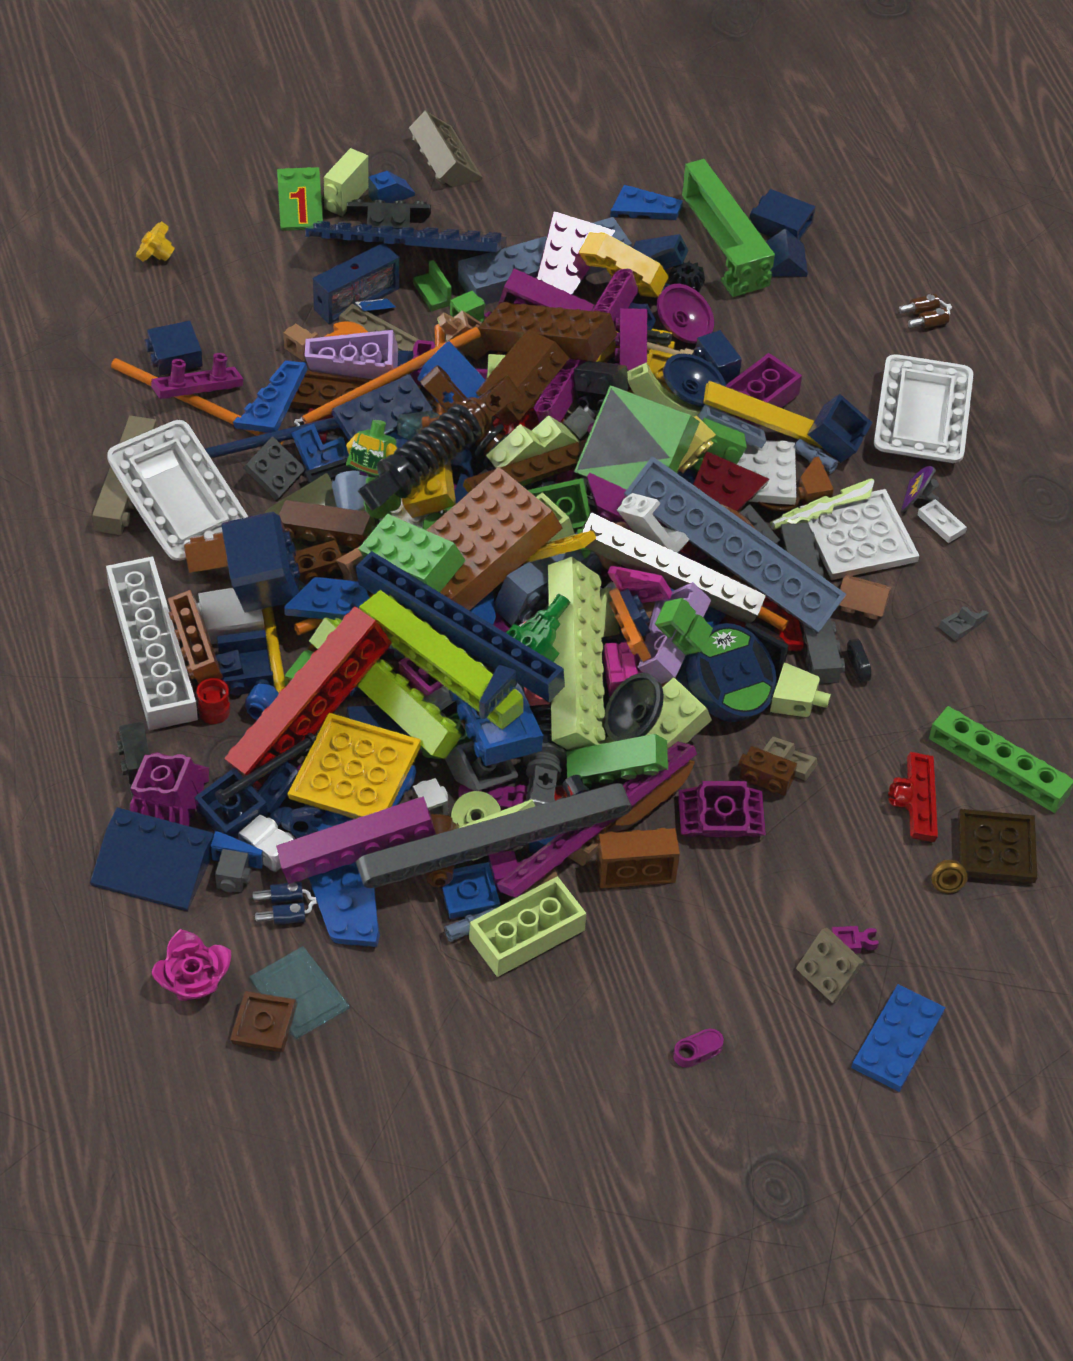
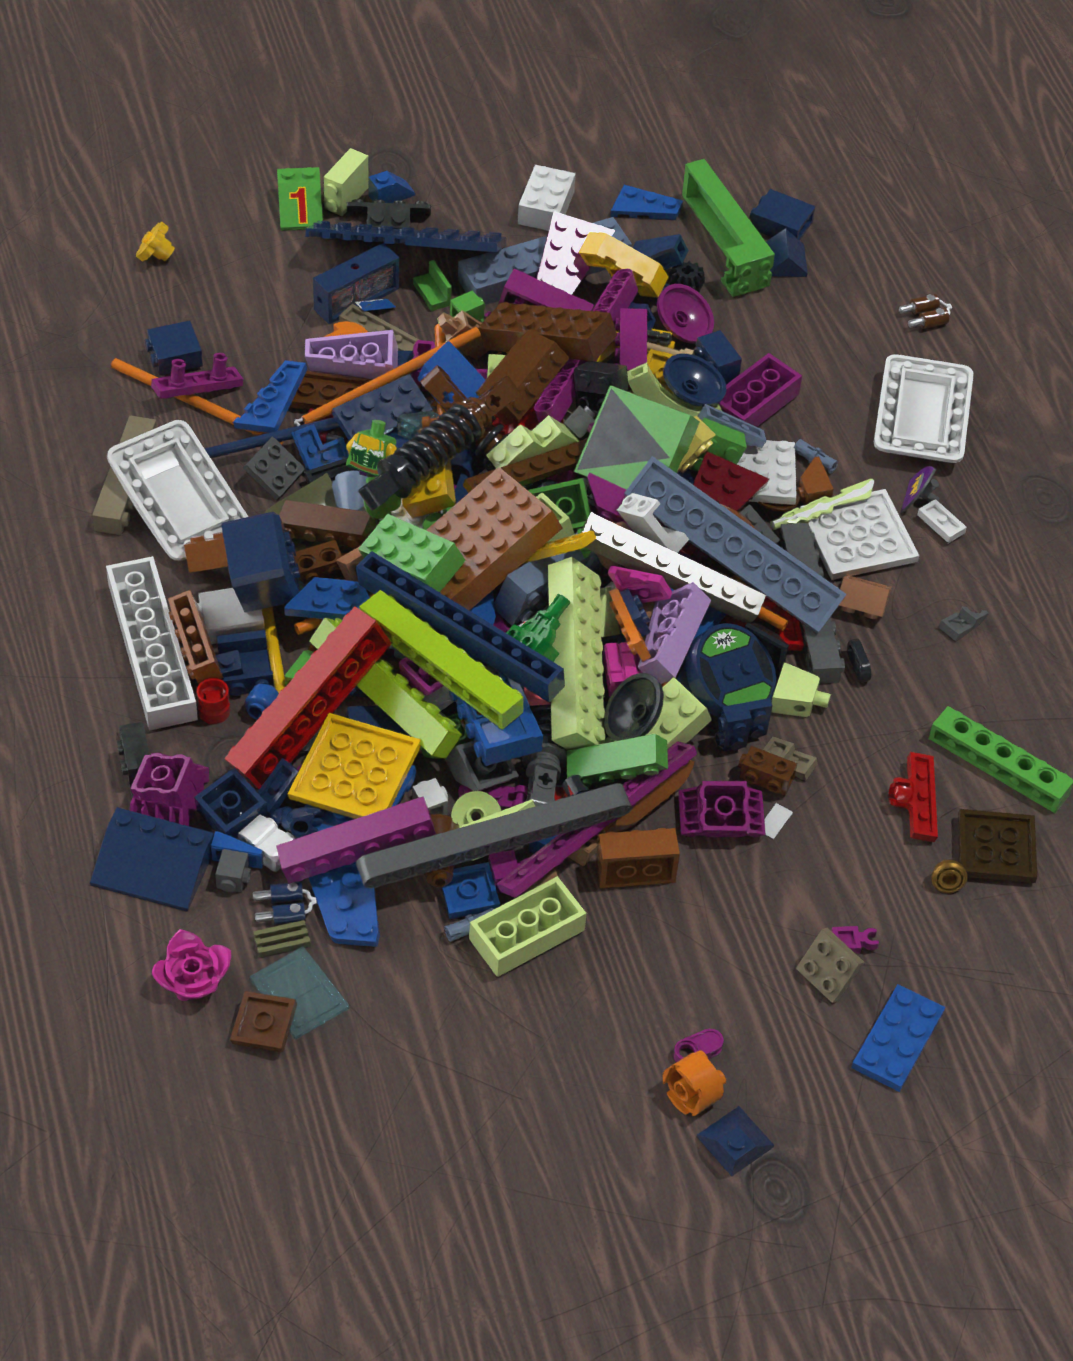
(224, 795): black bar -> none
(280, 935): none -> olive tile
(295, 340): medium nougat brick -> none
(444, 151): dark tan slope -> none
(499, 687): dark blue slope -> none
(546, 192): none -> white brick
(691, 628): bright green piece -> none
(694, 1083): none -> orange brick
(735, 1141): none -> dark blue slope
(743, 722): none -> dark blue plate
(758, 412): yellow tile -> none
(776, 819): none -> white sticker
(840, 428): dark blue piece -> none

